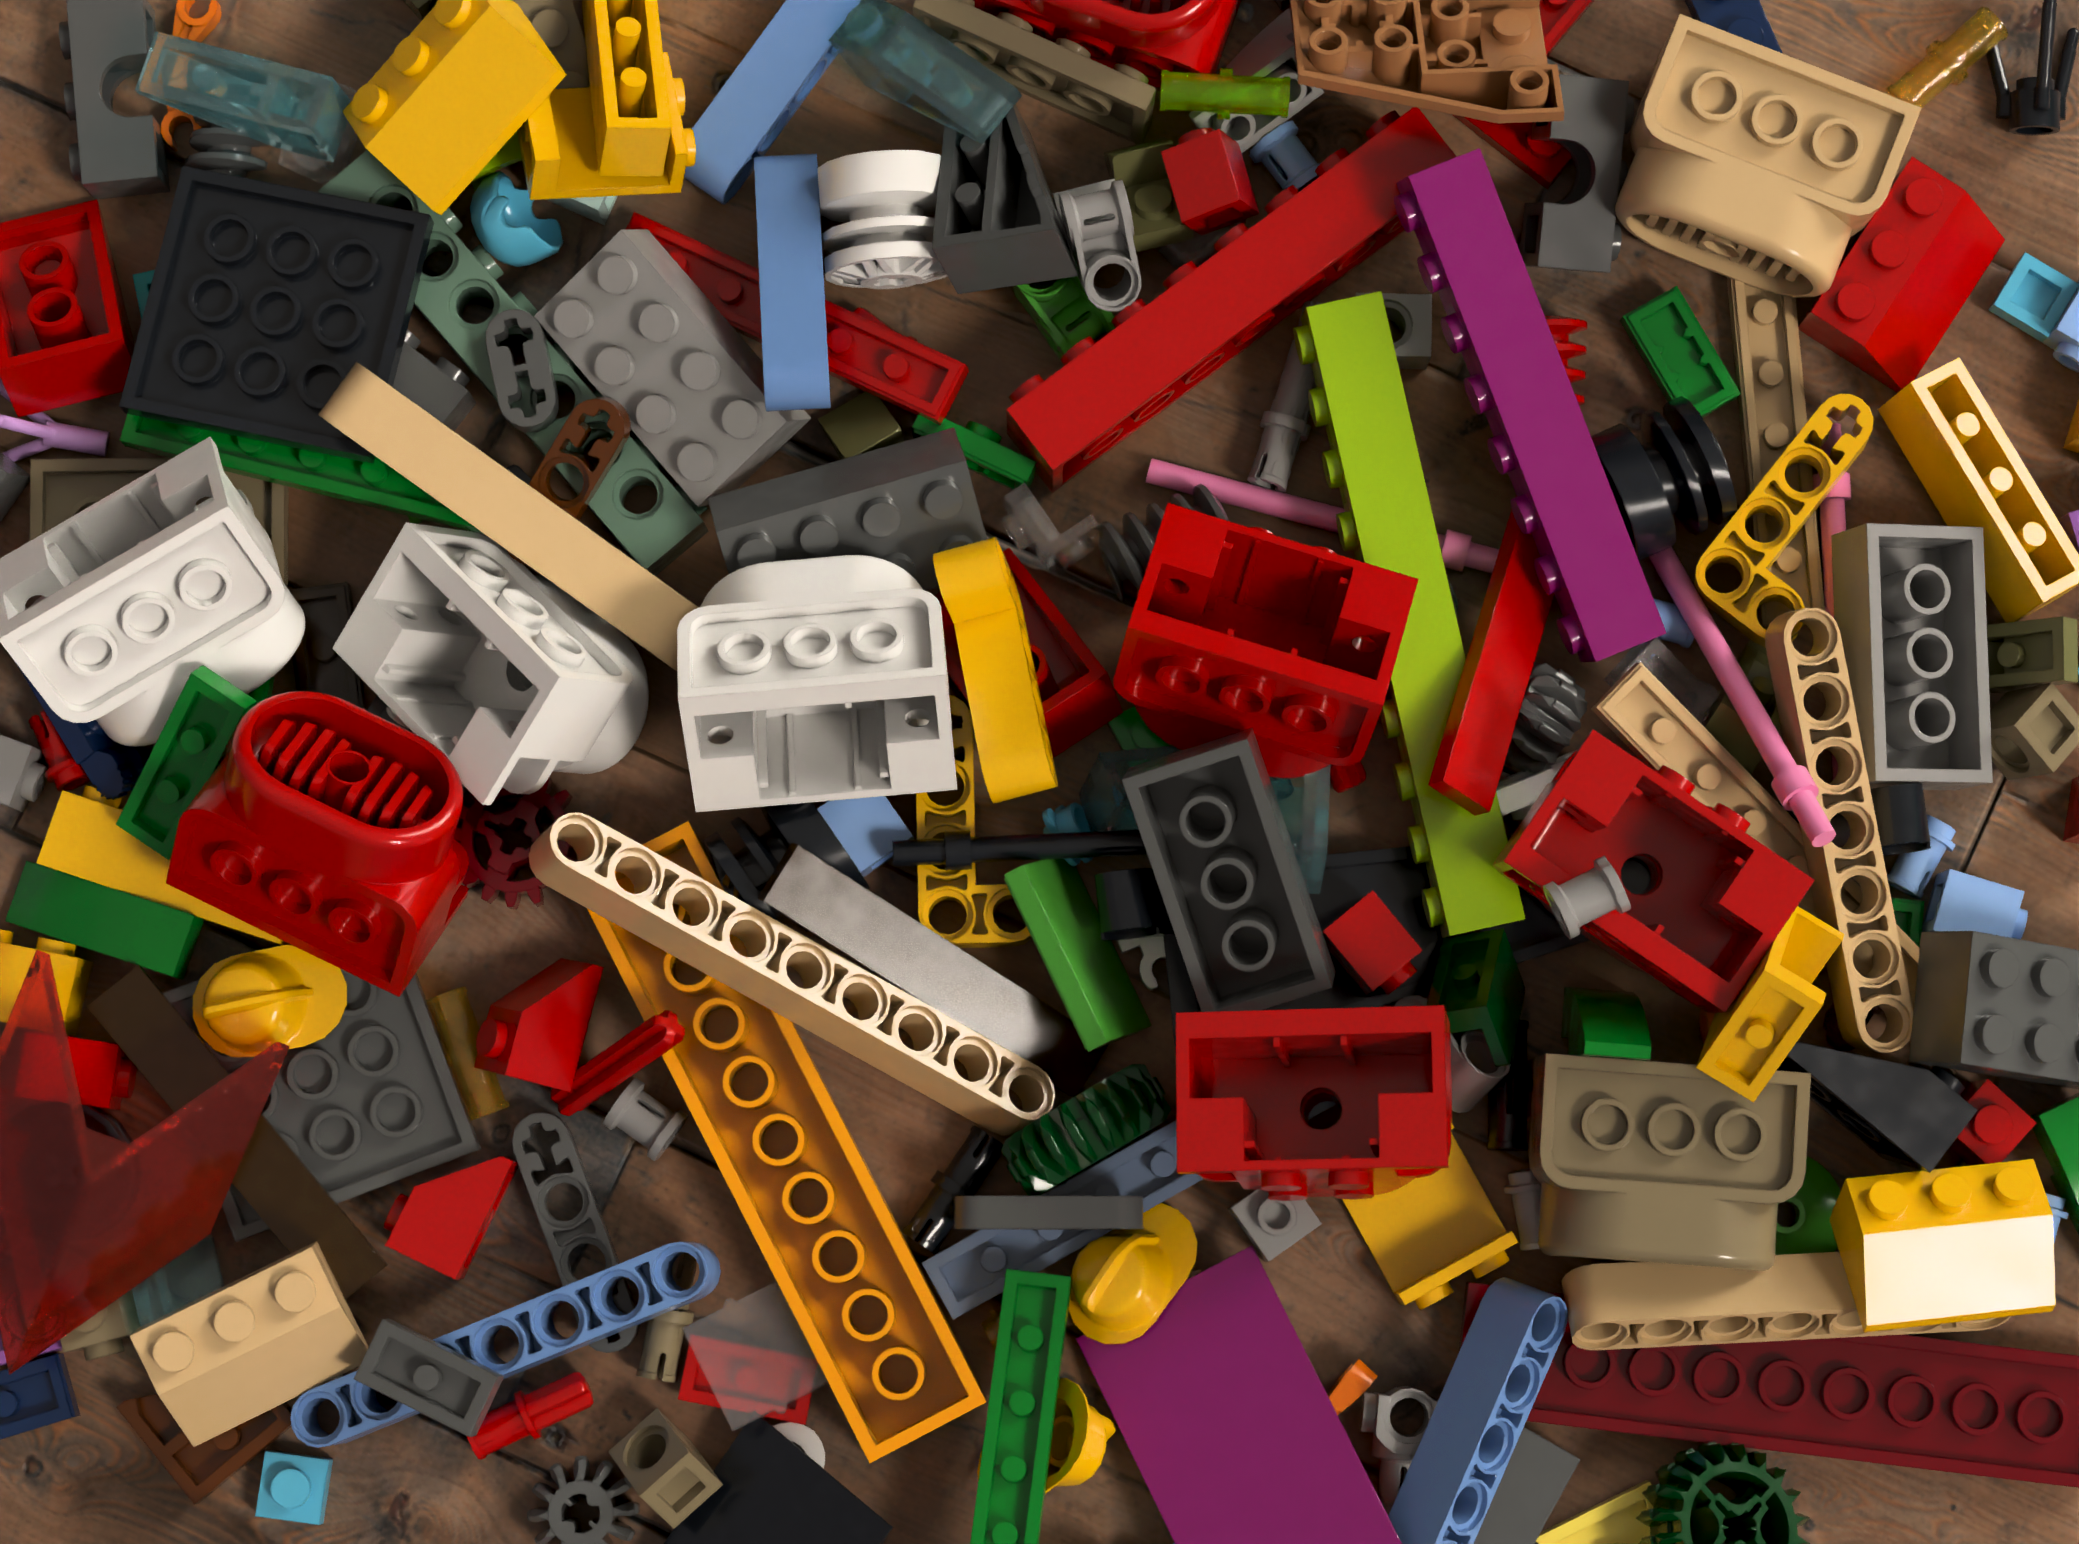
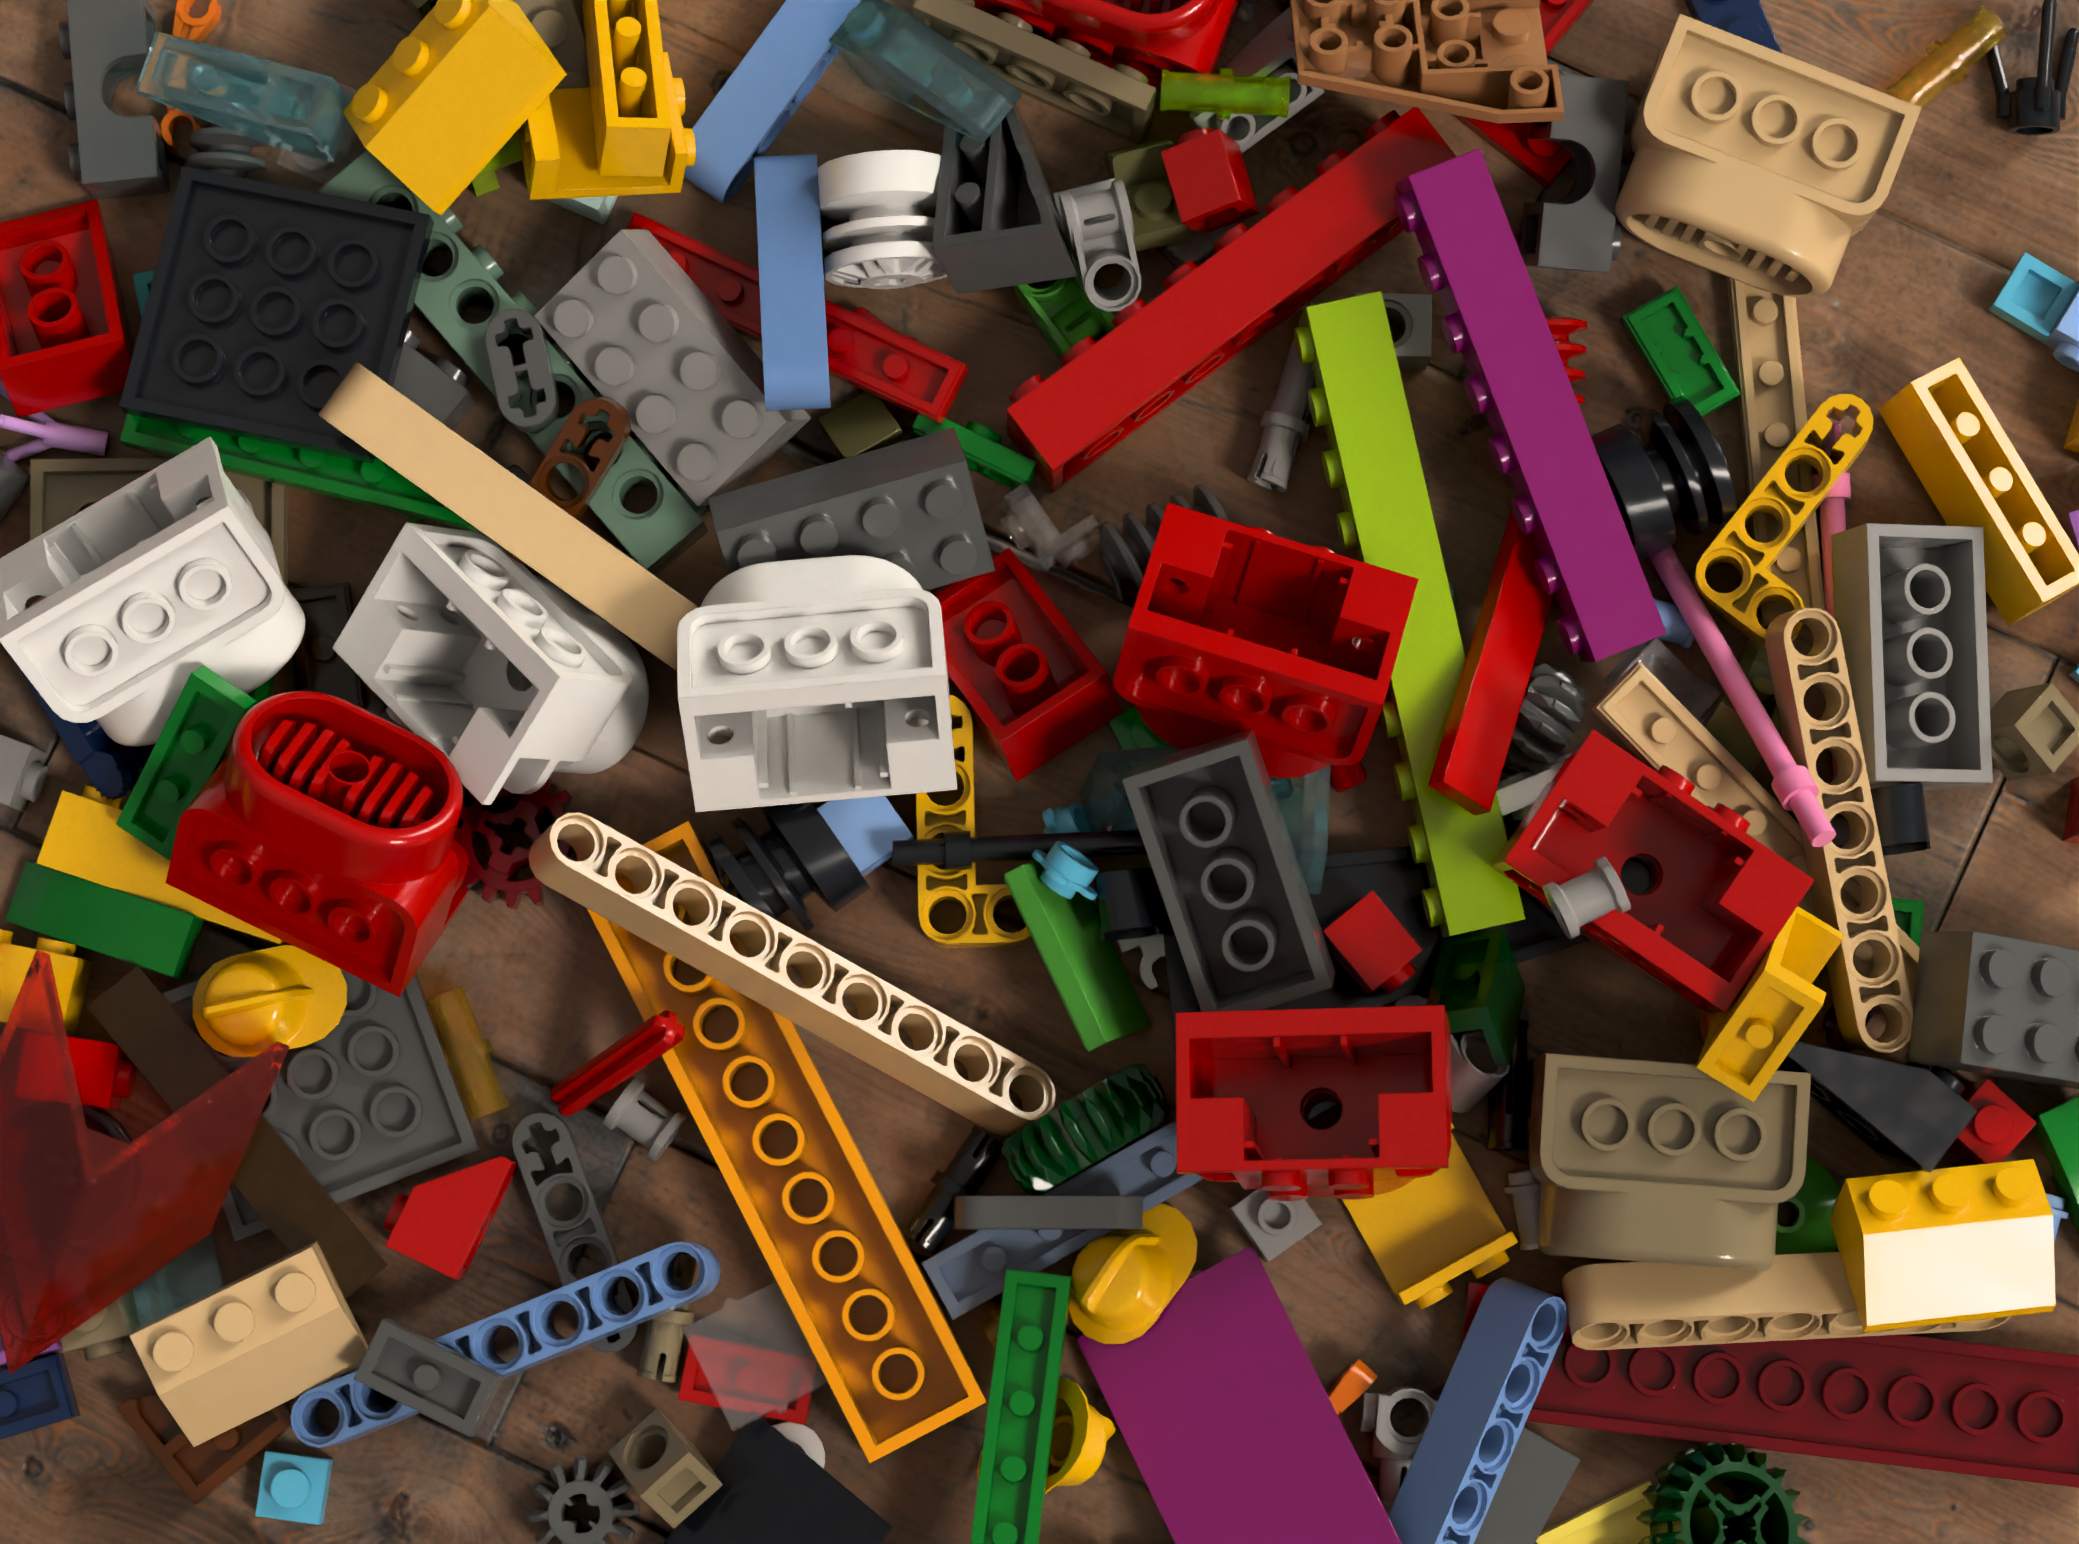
(61, 765): red pin -> none
(508, 226): medium azure hair -> none
(531, 1414): red axle -> none
(541, 1026): red slope -> none
(927, 966): tile -> none
(997, 669): yellow beam -> none
(1067, 871): none -> medium azure plate
(1286, 157): light blue bush -> none
(1455, 546): bright pink bar -> none
(1605, 1024): green slope -> none
(1905, 277): red slope -> none
(1914, 869): light blue pin -> none
(1974, 904): light blue brick -> none
(2032, 653): olive slope -> none

